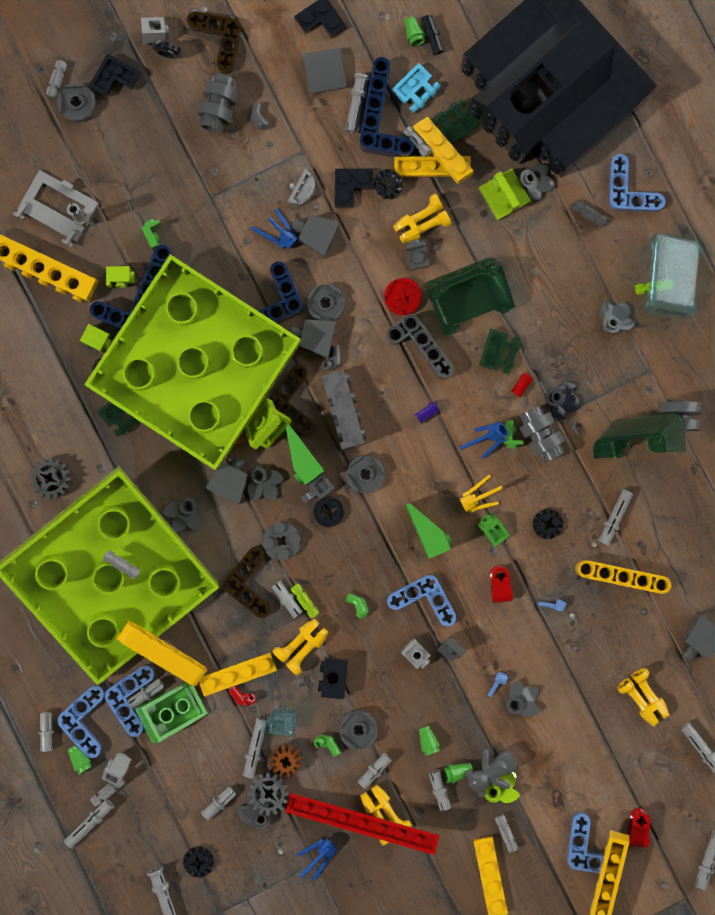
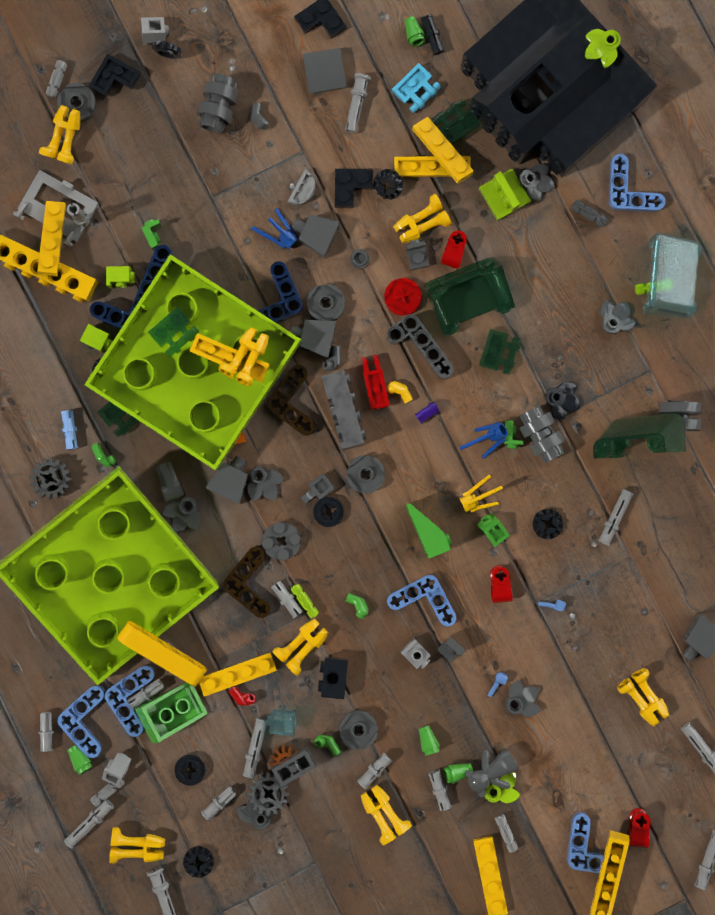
(51, 238): none -> yellow plate
(61, 124): none -> yellow piece
(69, 429): none -> light blue pin
(101, 457): none -> bright green arm
(121, 564): light grey axle -> none
(147, 853): none -> yellow piece
(169, 328): none -> clear green plate
(171, 486): none -> dark grey piece
(183, 776): none -> black gear
(221, 354): none -> yellow plate
(223, 31): dark brown beam -> none
(255, 349): none -> yellow piece
(266, 425): lime bracket -> none
(294, 766): none -> dark grey brick
(304, 463): bright green slope -> none
(325, 850): blue plant -> none
(359, 259): none -> dark grey plate
(362, 823): red plate -> none
(375, 385): none -> red hinge
(376, 114): dark blue beam -> none
(399, 388): none -> yellow arm
(418, 142): light grey axle -> none
(453, 253): none -> red piece
(522, 384): red pin -> none
(601, 48): none -> lime plate
(632, 576): yellow beam -> none

